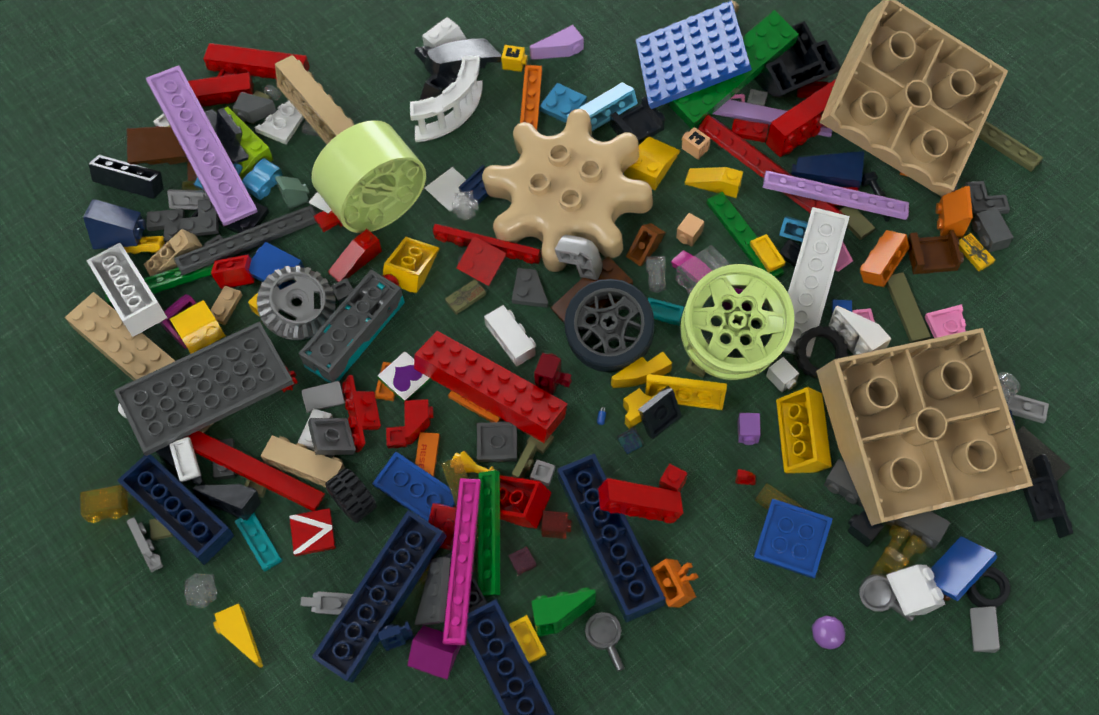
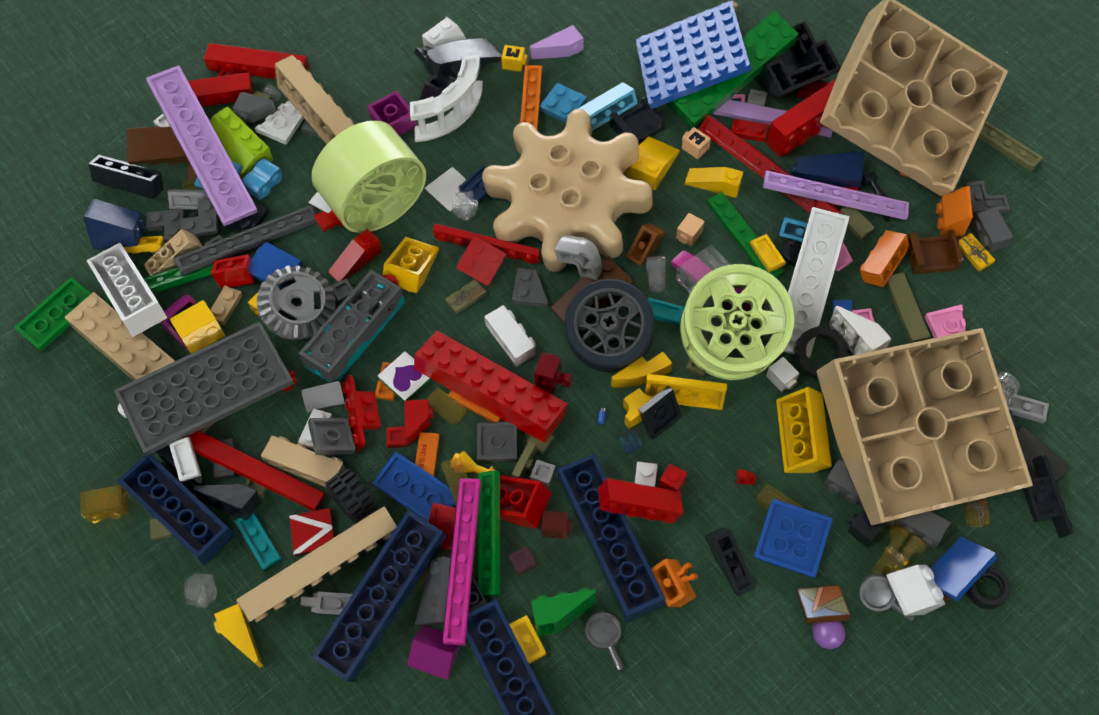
(48, 319): none -> green plate
(153, 560): light grey hinge -> none
(228, 134): black bracket -> none
(292, 191): sand green slope -> none
(315, 564): none -> tan brick
(393, 111): none -> magenta brick
(395, 636): dark blue plate -> none
(446, 406): none -> clear yellow tile
(646, 473): none -> white plate
(730, 560): none -> black slope
(748, 428): medium lavender brick -> none
(823, 604): none -> tile
(977, 513): none -> clear yellow tile
(984, 629): light grey slope -> none

